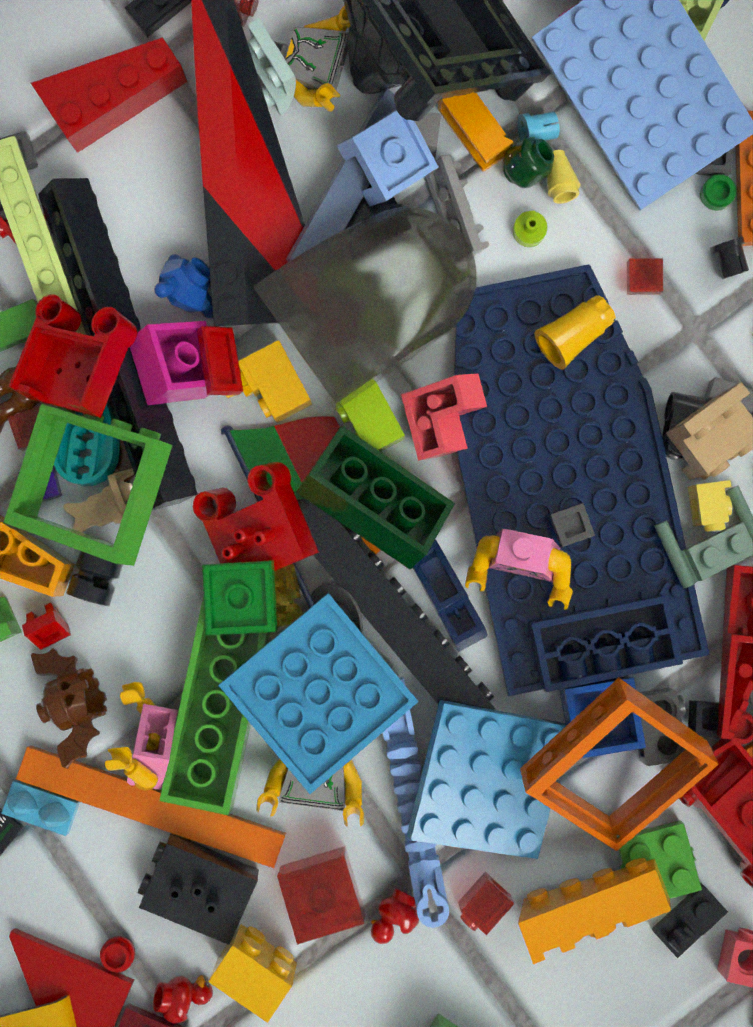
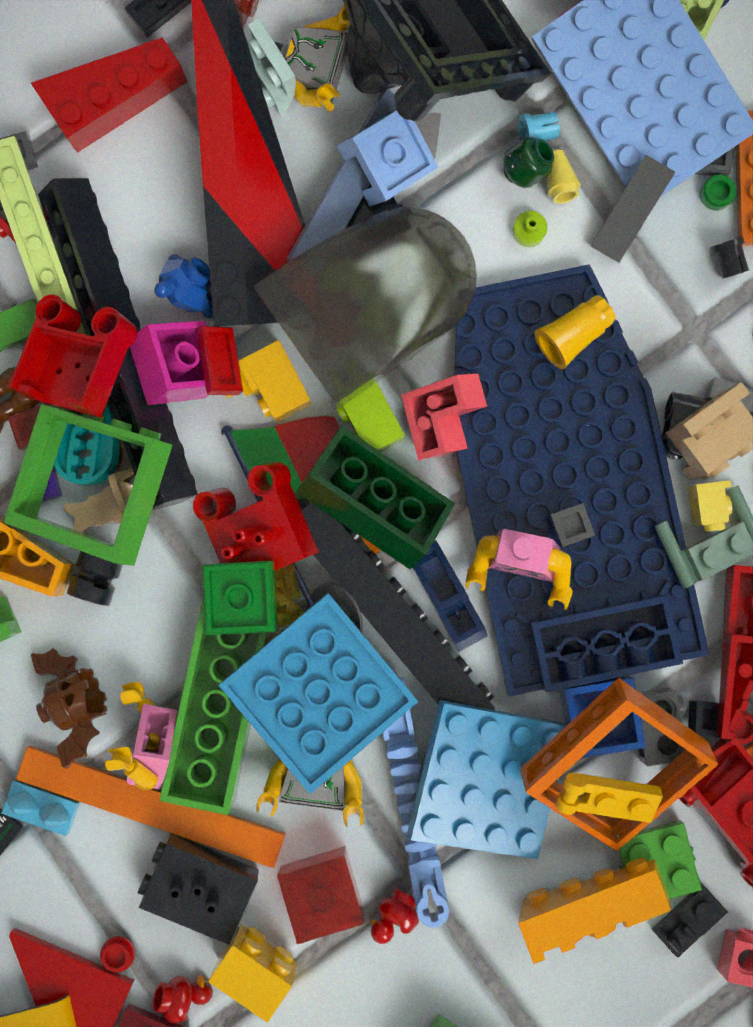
(46, 628): red tile -> none
(452, 201): light grey plate -> none
(475, 128): light orange window -> none
(484, 904): clear red brick -> none
(608, 797): none -> yellow plate
(632, 208): none -> dark grey tile
(645, 276): clear red plate -> none

